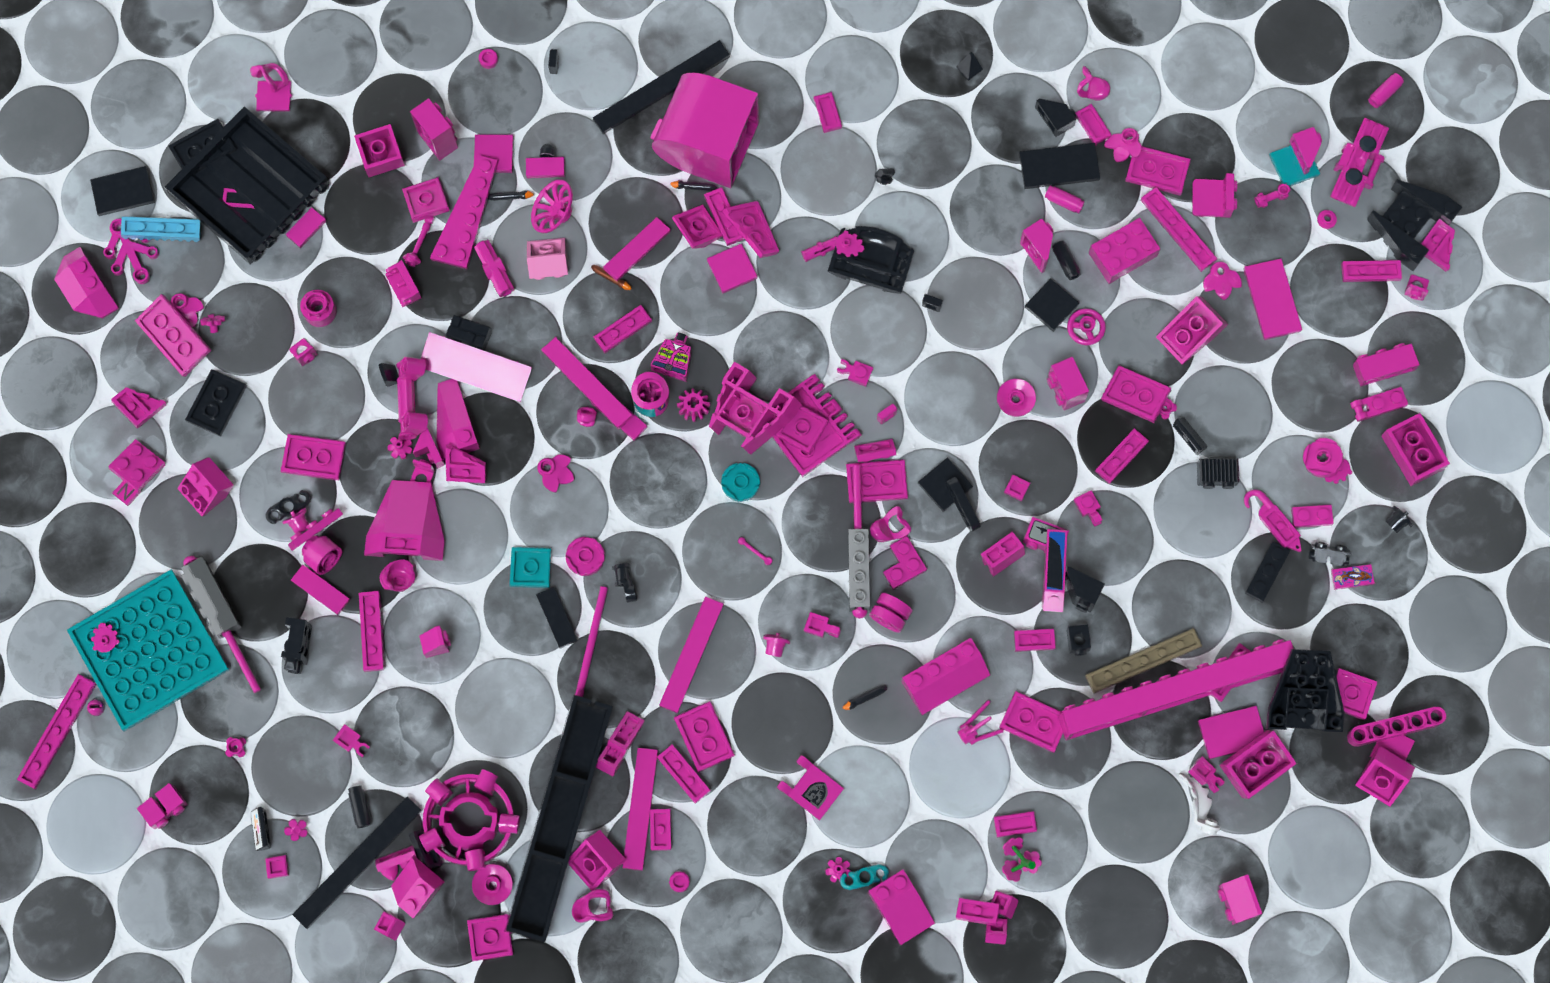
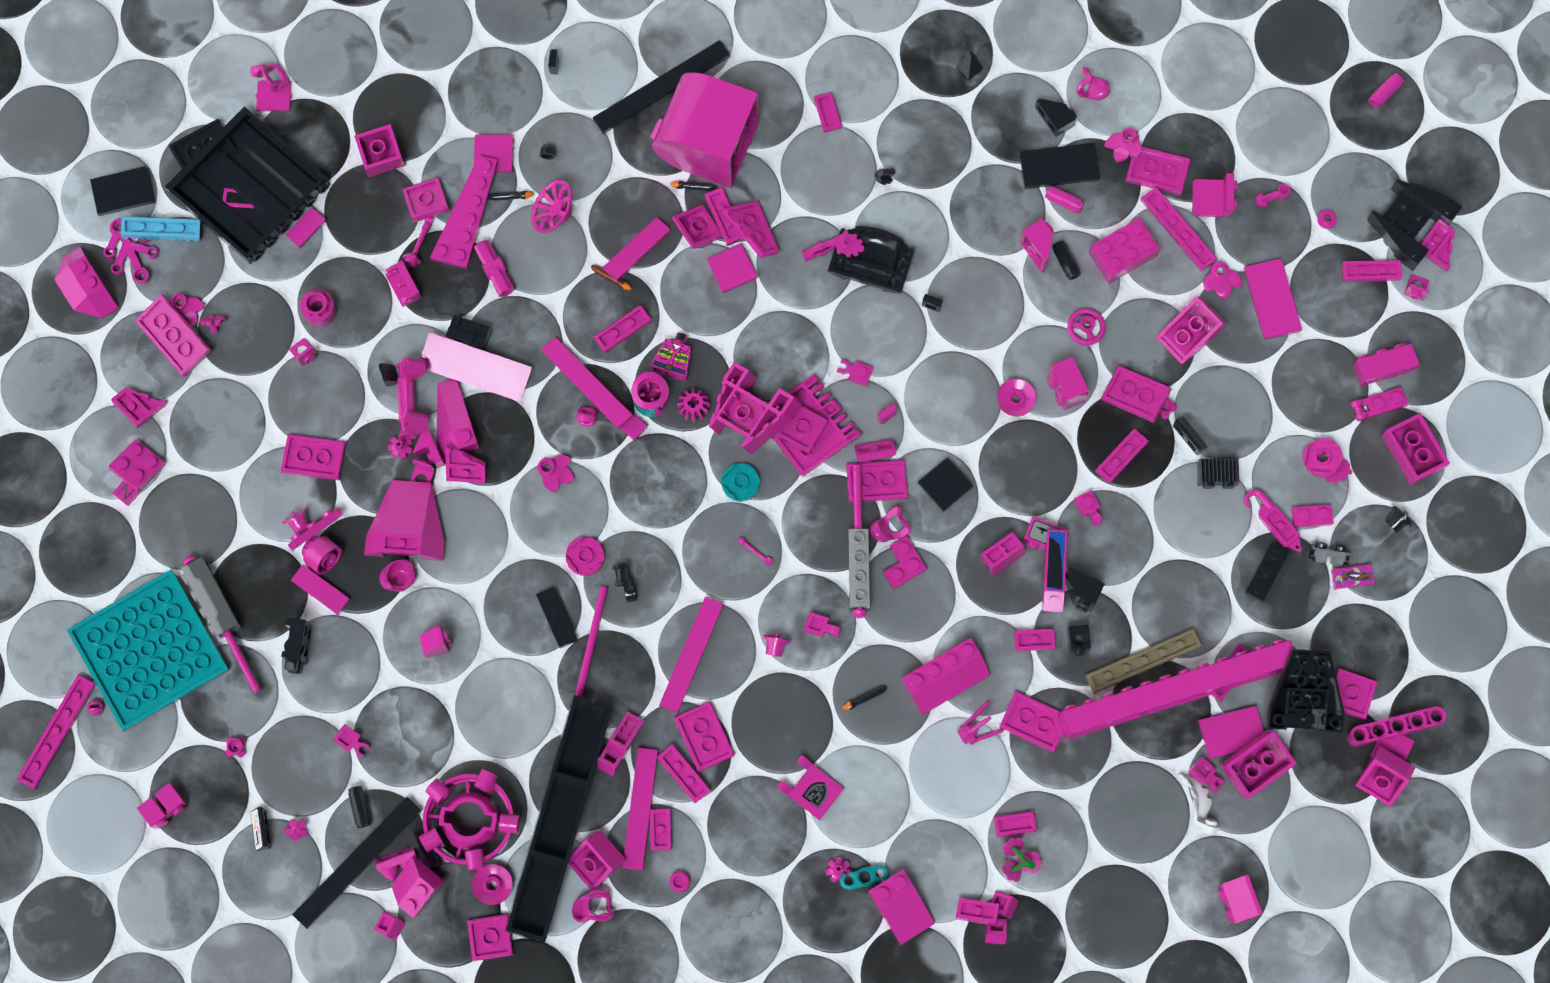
(104, 638): dark pink piece -> none
(205, 486): dark pink slope -> none
(216, 402): black tile -> none
(277, 867): dark pink tile -> none
(279, 506): black piece -> none
(371, 631): dark pink gear -> none
(434, 128): dark pink brick -> none
(488, 58): dark pink tile -> none
(530, 567): teal tile -> none
(545, 167): dark pink tile -> none
(547, 258): bright pink slope -> none
(890, 612): dark pink wheel -> none
(963, 504): black beam -> none
(1017, 487): dark pink tile -> none
(1051, 305): black tile -> none
(1093, 124): dark pink tile -> none
(1288, 167): teal tile -> none
(1305, 146): dark pink slope -> none
(1354, 157): dark pink piece -> none

